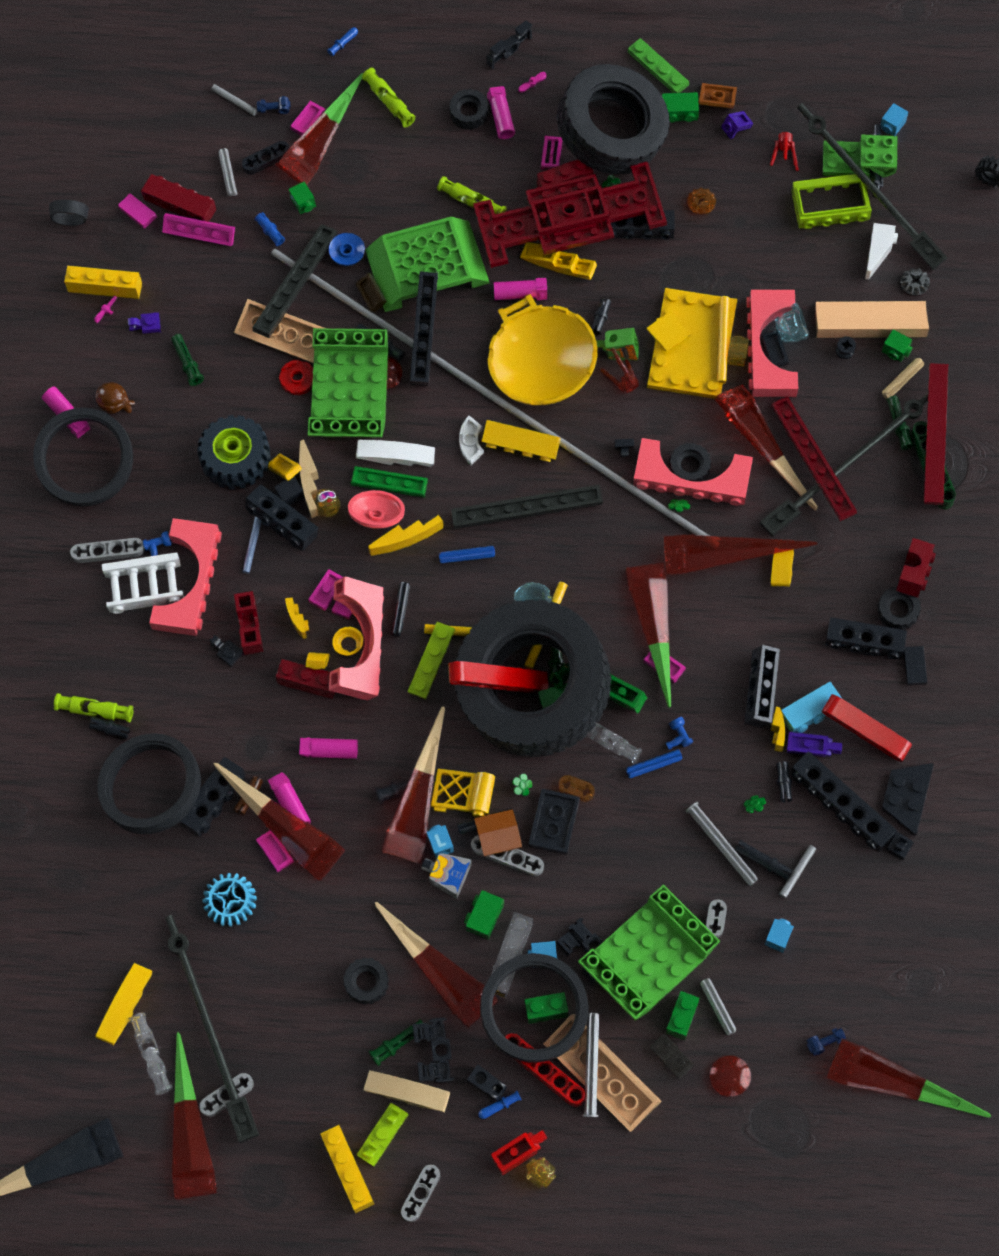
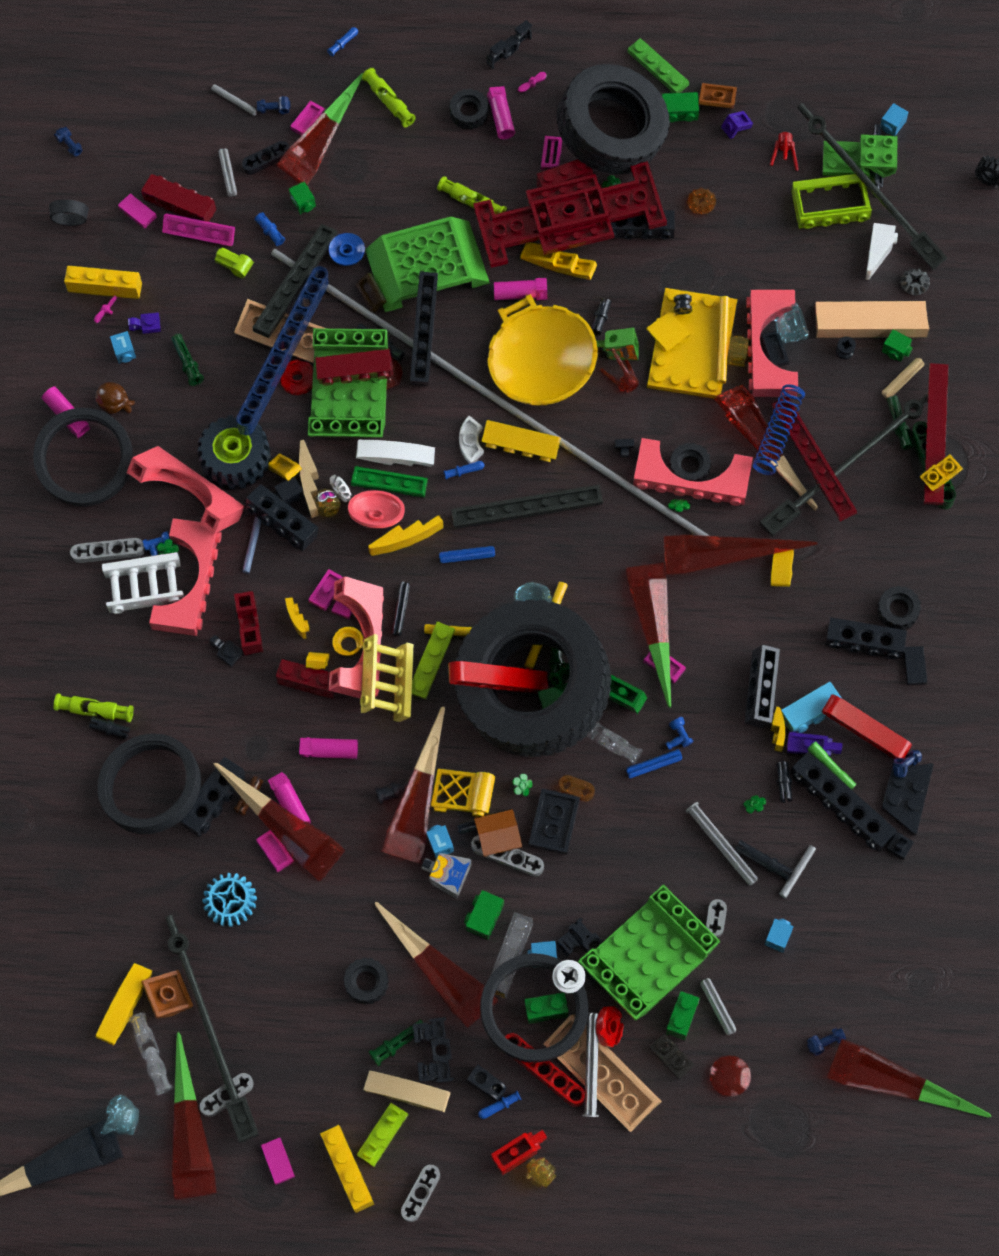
(64, 134): none -> dark blue bar
(123, 347): none -> dark azure brick
(123, 1116): none -> clear light blue helmet
(159, 465): none -> coral arch
(167, 547): none -> green plant
(167, 994): none -> dark orange slope
(236, 263): none -> lime piece
(278, 1161): none -> dark pink tile
(279, 356): none -> dark blue beam
(340, 488): none -> white gear
(354, 366): none -> dark red brick
(403, 678): none -> light yellow fence
(479, 465): none -> blue piece
(566, 967): none -> white gear
(608, 1026): none -> red tile
(683, 304): none -> black wheel
(757, 468): none -> blue piece
(817, 751): none -> bright green piece
(901, 765): none -> dark blue bar
(913, 578): dark red arch -> none
(941, 473): none -> yellow slope

